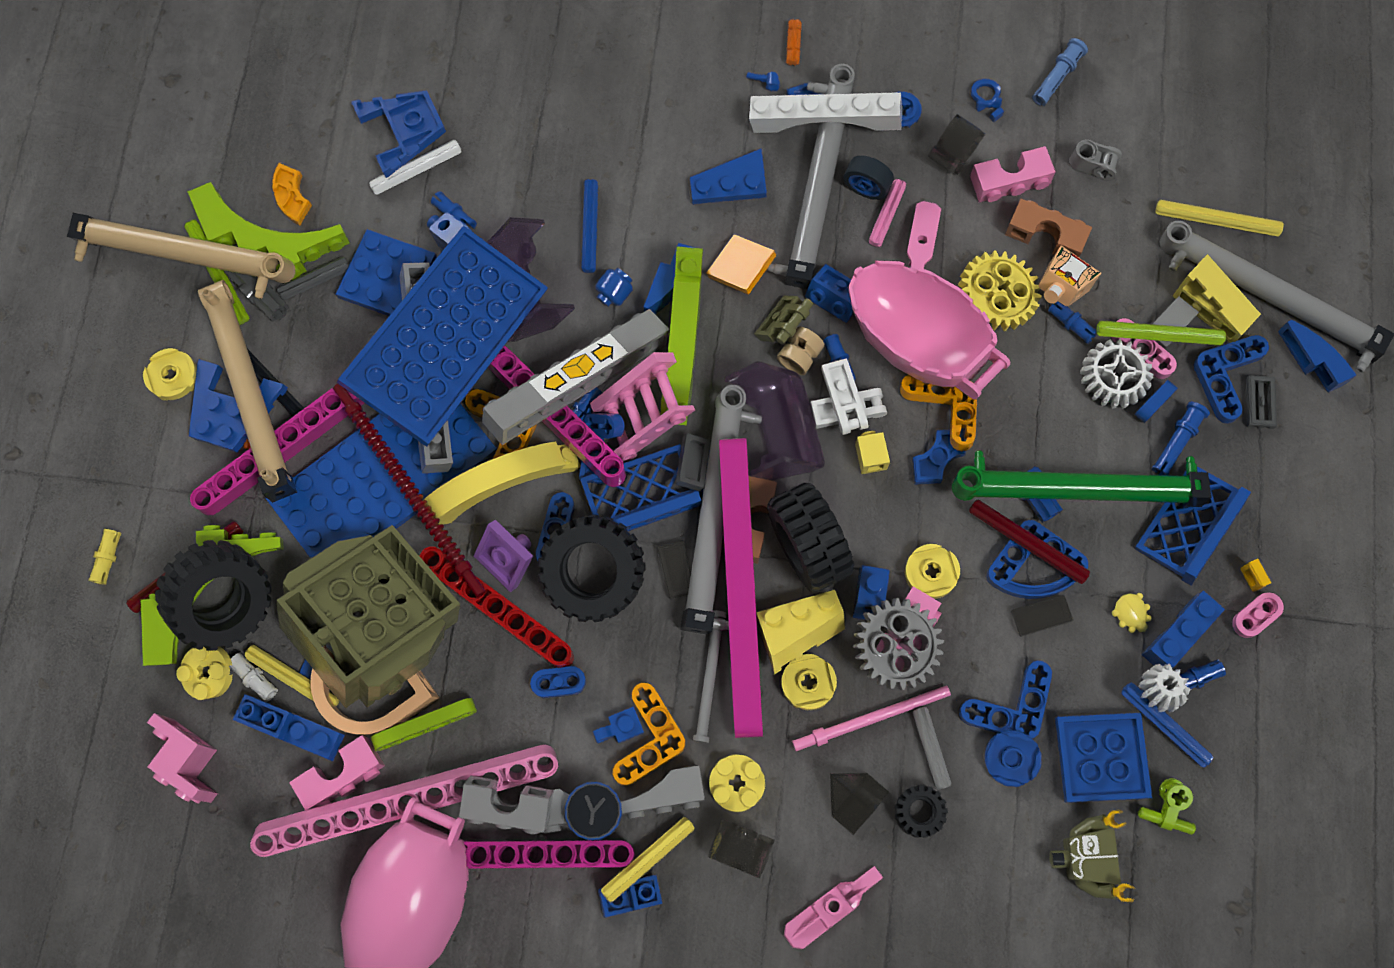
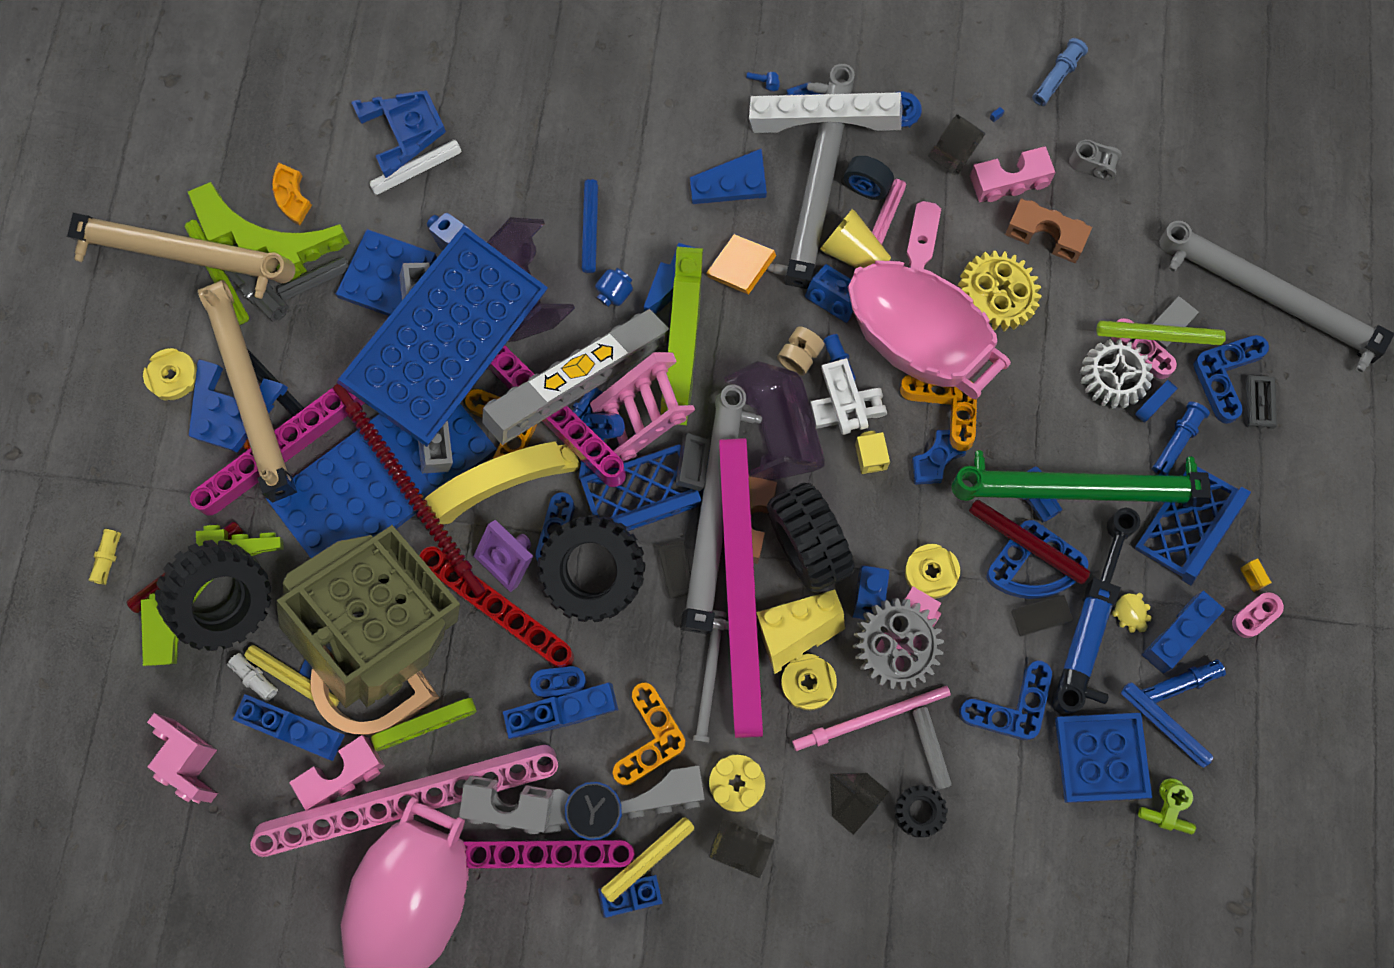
(192, 676): light yellow plate -> none
(453, 209): blue pin -> none
(560, 711): none -> blue slope
(623, 725): blue plate -> none
(784, 319): olive plate -> none
(793, 42): orange axle -> none
(818, 917): bright pink piece -> none
(855, 243): none -> light yellow cone
(981, 103): blue piece -> none
(1012, 758): blue tile -> none
(1067, 278): light nougat torso -> none
(1073, 321): blue pin -> none
(1093, 857): olive torso -> none
(1098, 602): none -> piece
(1164, 688): white gear -> none
(1217, 299): light yellow wedge -> none
(1219, 218): light yellow axle -> none
(1316, 355): blue slope -> none

